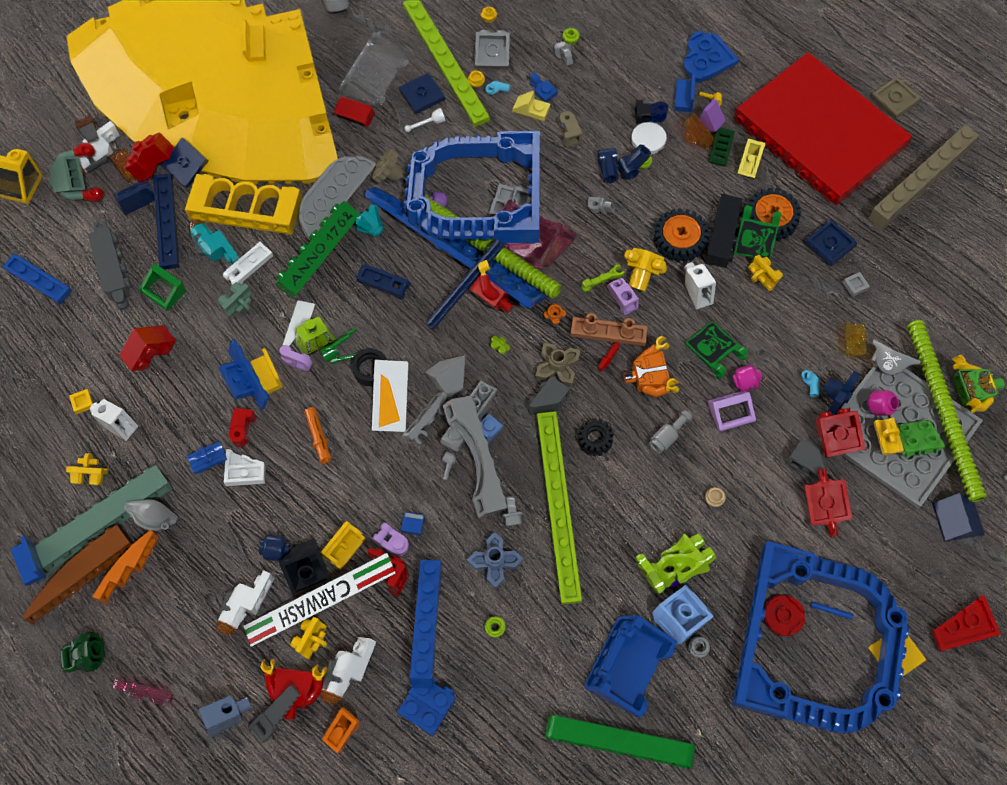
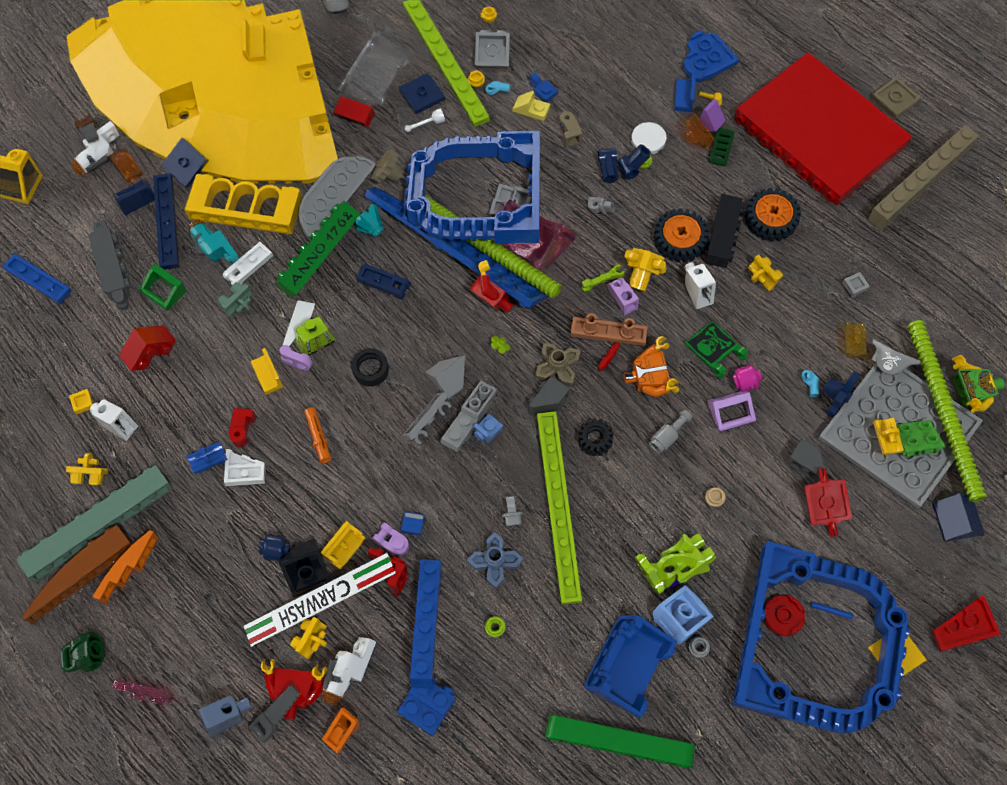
(28, 562): blue panel -> none
(68, 177): sand green torso -> none
(146, 156): red brick -> none
(150, 514): light grey hat -> none
(241, 378): blue bracket -> none
(242, 600): white plate -> none
(330, 351): green plant -> none
(390, 396): white sticker -> none
(440, 198): medium lavender piece -> none
(450, 459): light grey hand -> none
(464, 285): dark blue axle -> none
(464, 419): light grey arch -> none
(554, 308): orange plate -> none
(563, 52): light grey piece -> none
(570, 36): lime plate -> none
(650, 112): leg -> none
(751, 158): light yellow slope -> none
(756, 236): flag -> none
(831, 243): dark blue plate -> none
(840, 432): red plate -> none
(882, 402): dark pink head -> none

